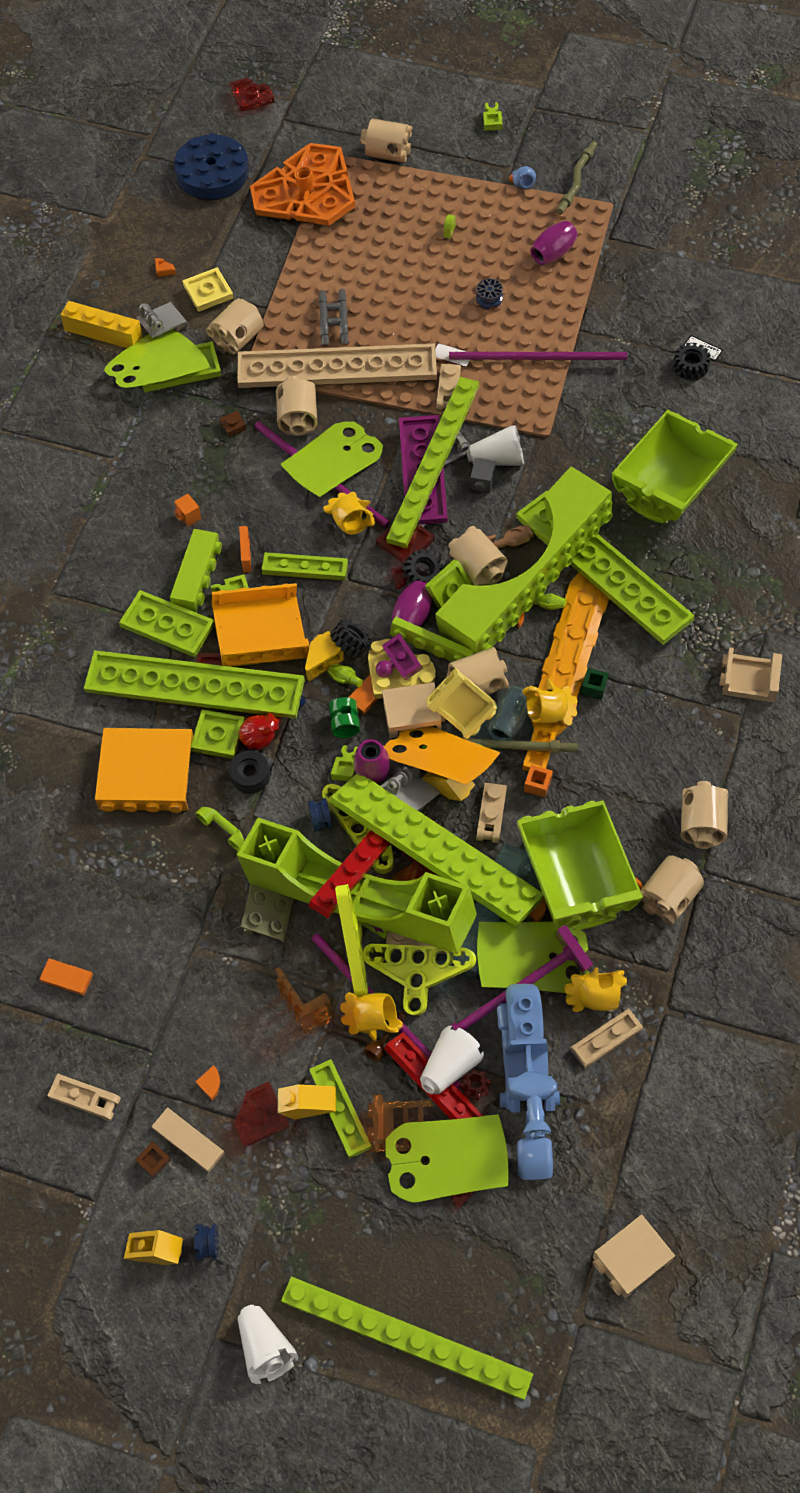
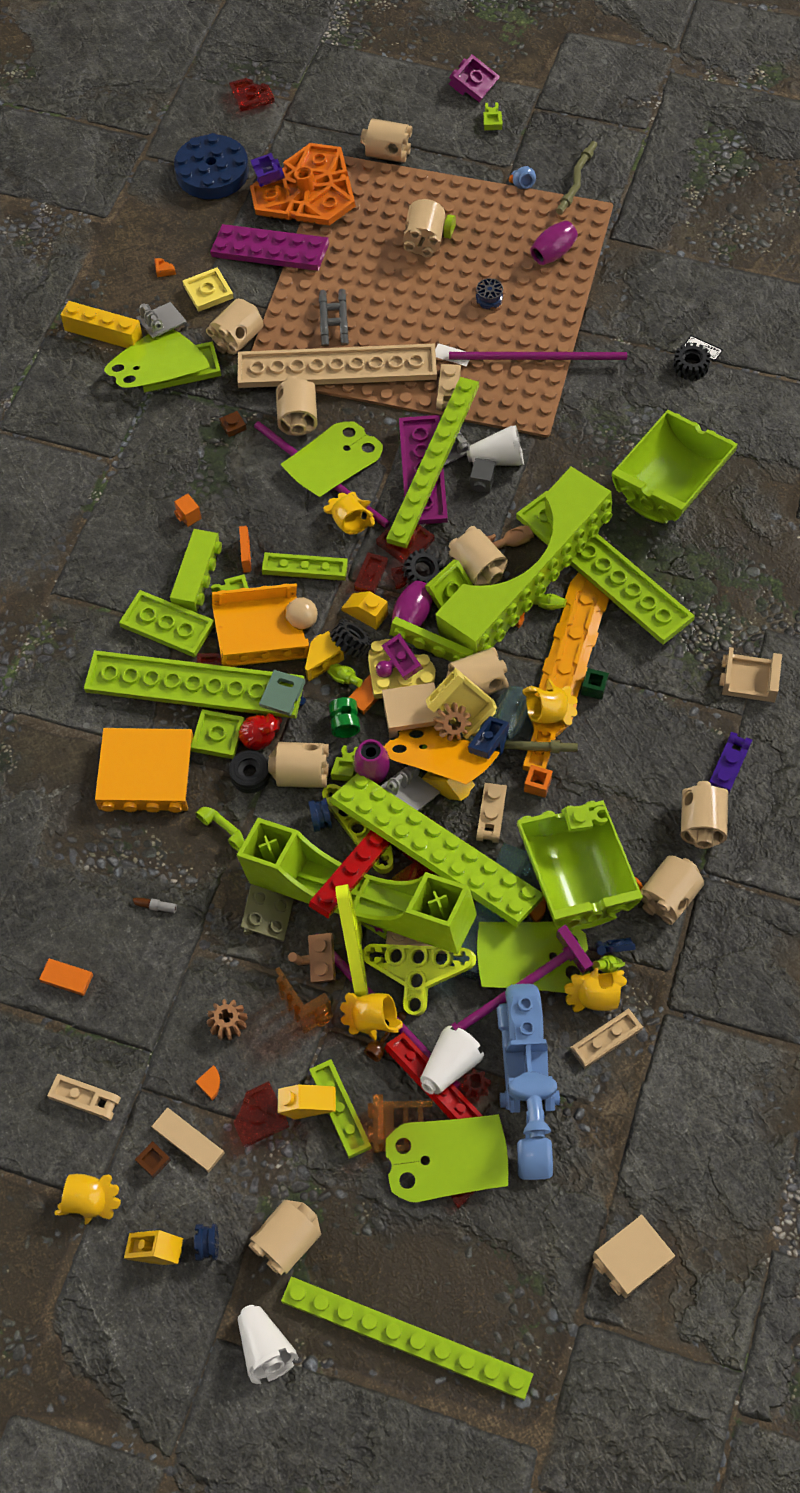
(89, 1197): none -> yellow piece
(155, 904): none -> light grey piece
(218, 1023): none -> medium nougat gear
(267, 169): none -> dark purple cylinder
(270, 247): none -> magenta plate
(280, 697): none -> sand green piece
(286, 1235): none -> tan cylinder
(299, 764): none -> tan cylinder
(301, 613): none -> tan hair
(320, 958): none -> medium nougat plate
(367, 608): none -> yellow slope
(370, 573): none -> clear red plate
(424, 227): none -> tan cylinder
(446, 715): none -> medium nougat gear
(473, 78): none -> magenta plate
(490, 738): none -> dark blue slope
(580, 818): none -> lime plate
(608, 964): none -> lime piece
(614, 945): none -> dark blue piece
(730, 762): none -> dark purple plate

